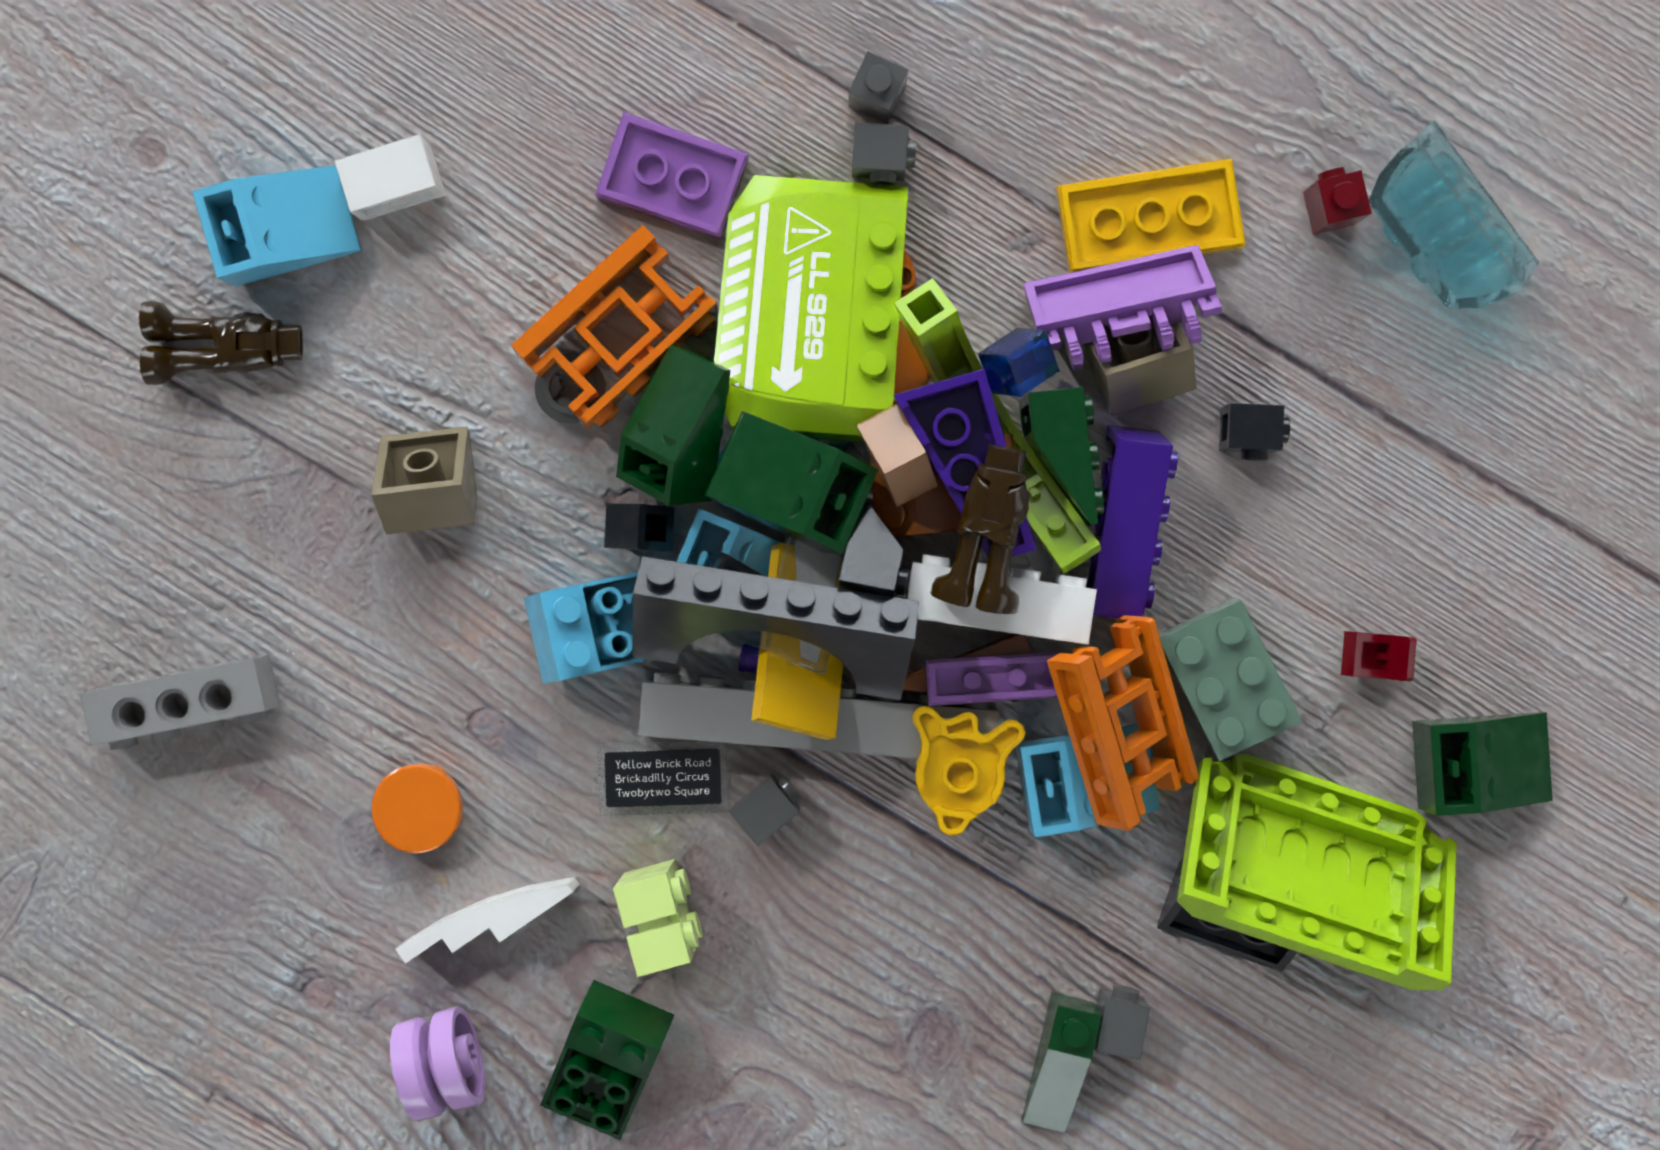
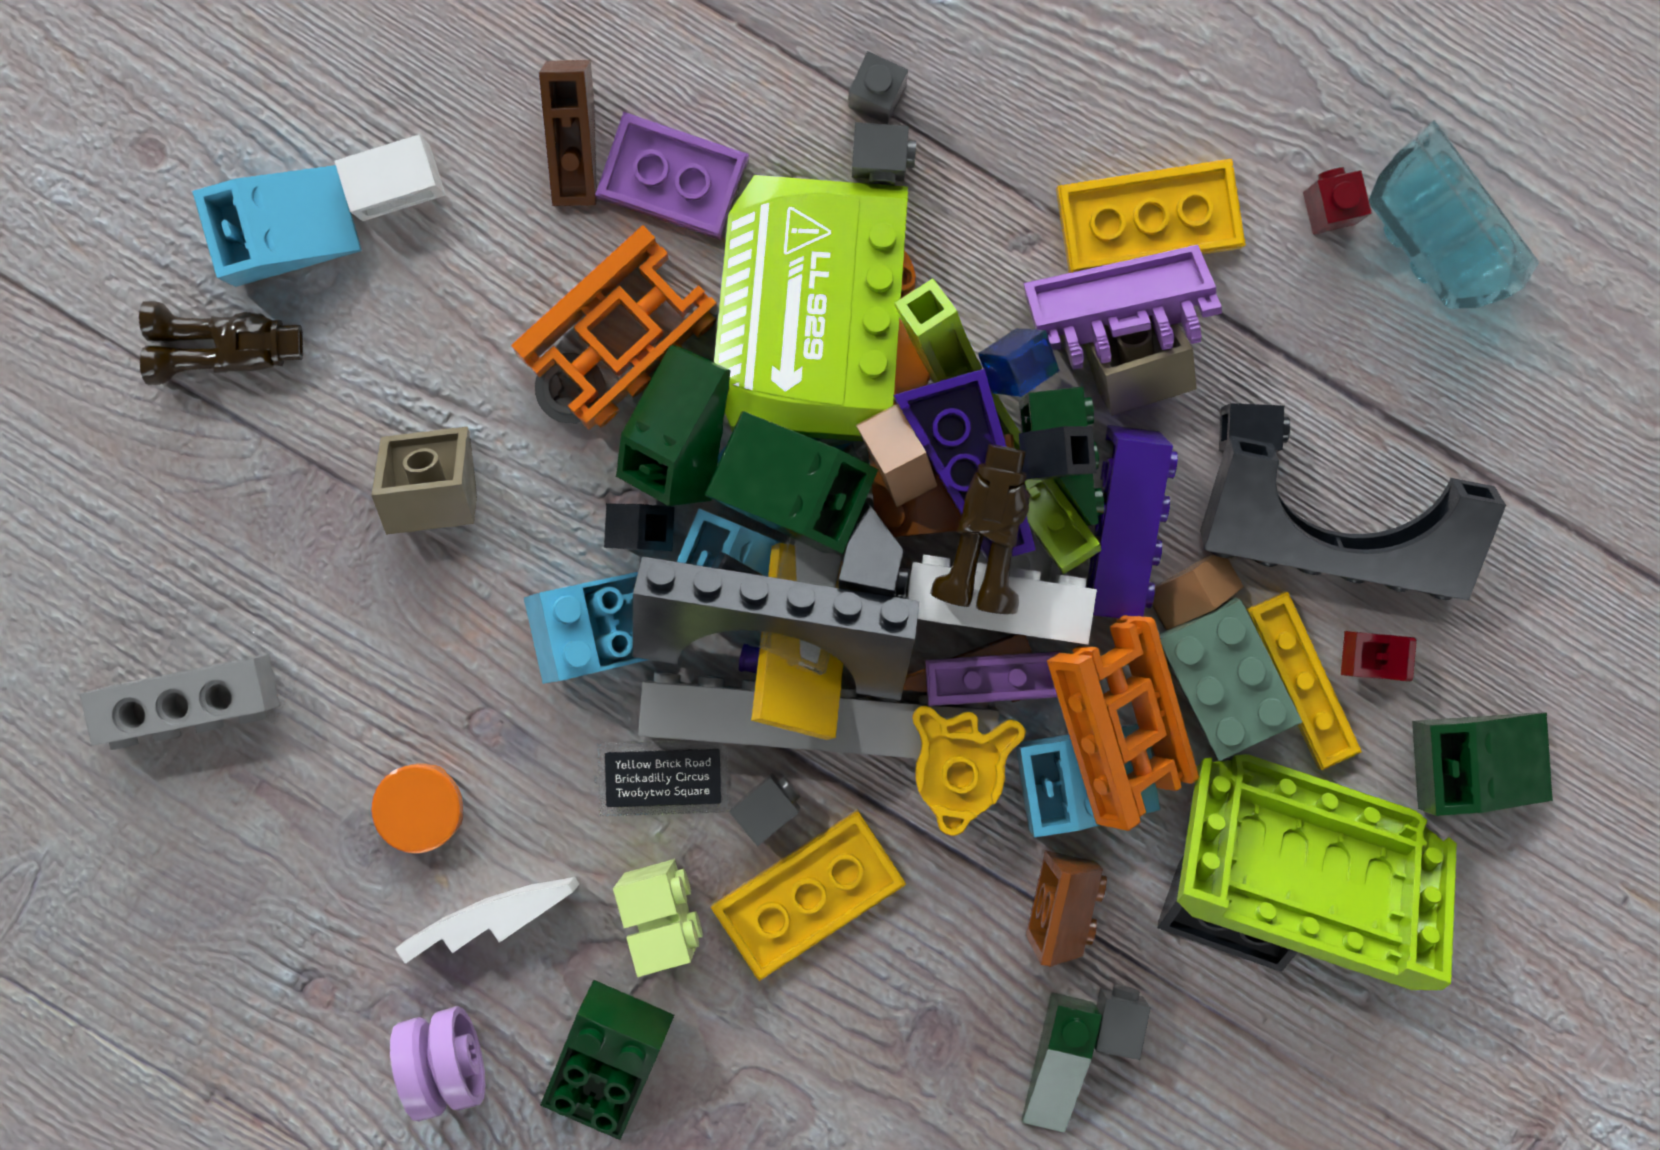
(569, 131): none -> reddish brown slope
(808, 895): none -> yellow tile
(1058, 452): none -> black brick
(1064, 908): none -> dark orange slope
(1195, 591): none -> medium nougat slope
(1299, 667): none -> yellow tile
(1430, 554): none -> black arch

